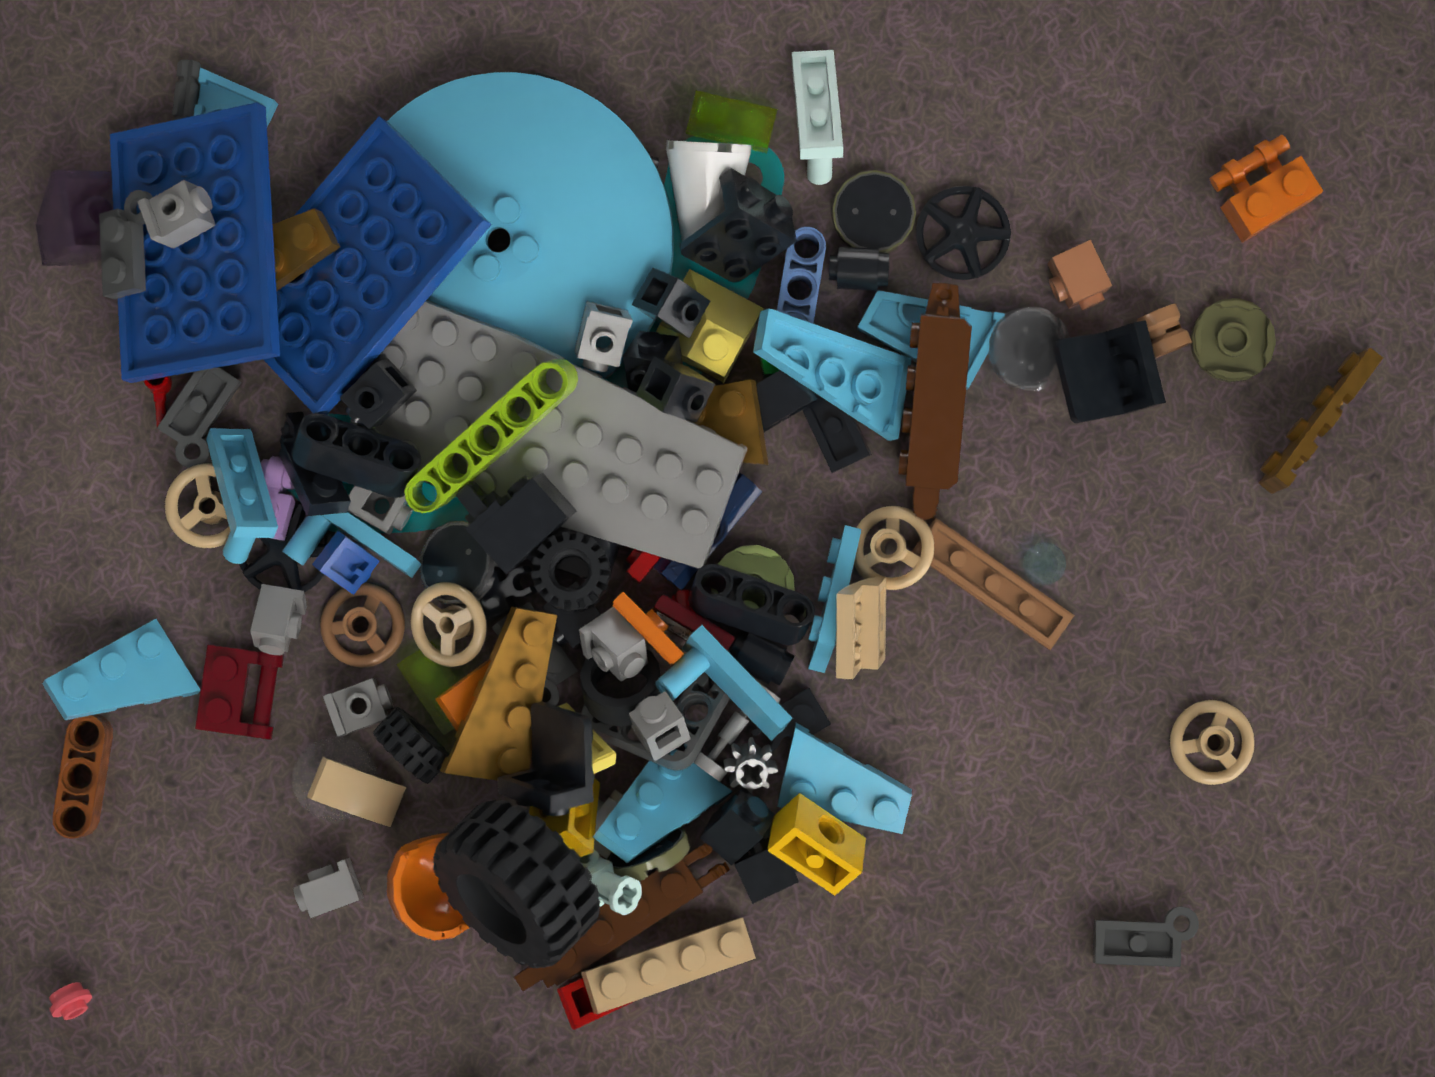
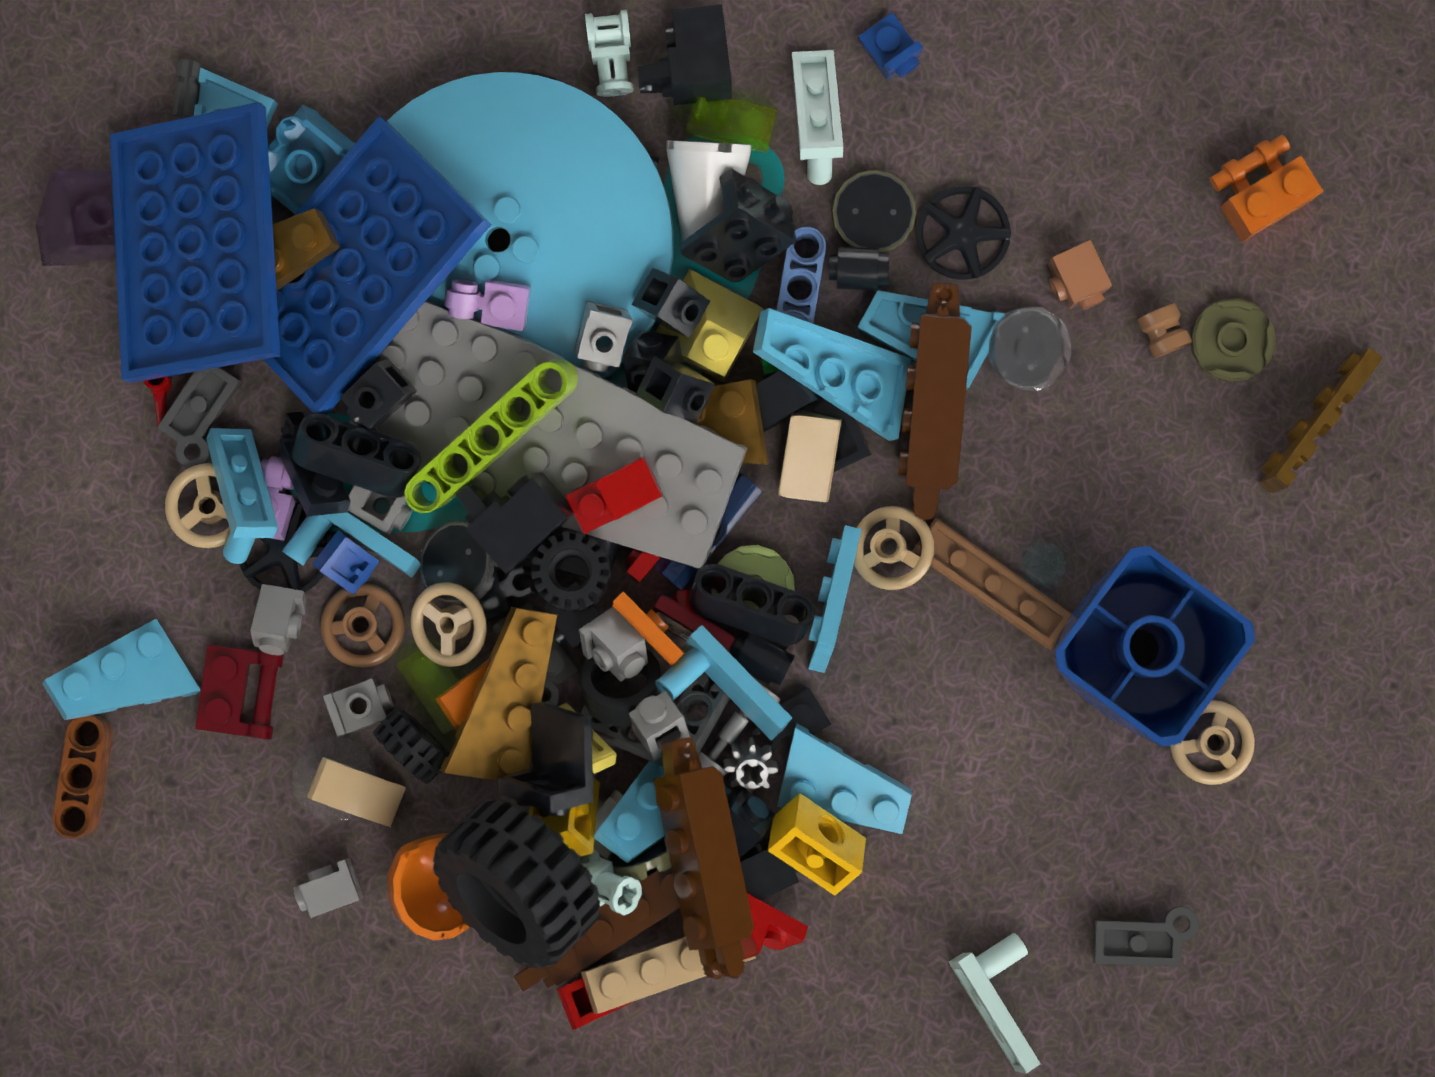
(70, 1001): coral plate -> none
(123, 249): dark grey hinge -> none
(177, 214): light grey brick -> none
(303, 156): none -> dark azure slope
(501, 303): none -> lavender plate
(610, 46): none -> light aqua connector
(614, 495): none -> red slope
(695, 60): none -> black hinge
(704, 859): none -> reddish brown hinge
(771, 929): none -> red slope
(809, 456): none -> tan slope
(860, 627): tan slope -> none
(891, 47): none -> blue bracket
(975, 976): none -> light aqua piece
(1109, 373): black bracket -> none
(1195, 636): none -> blue piece

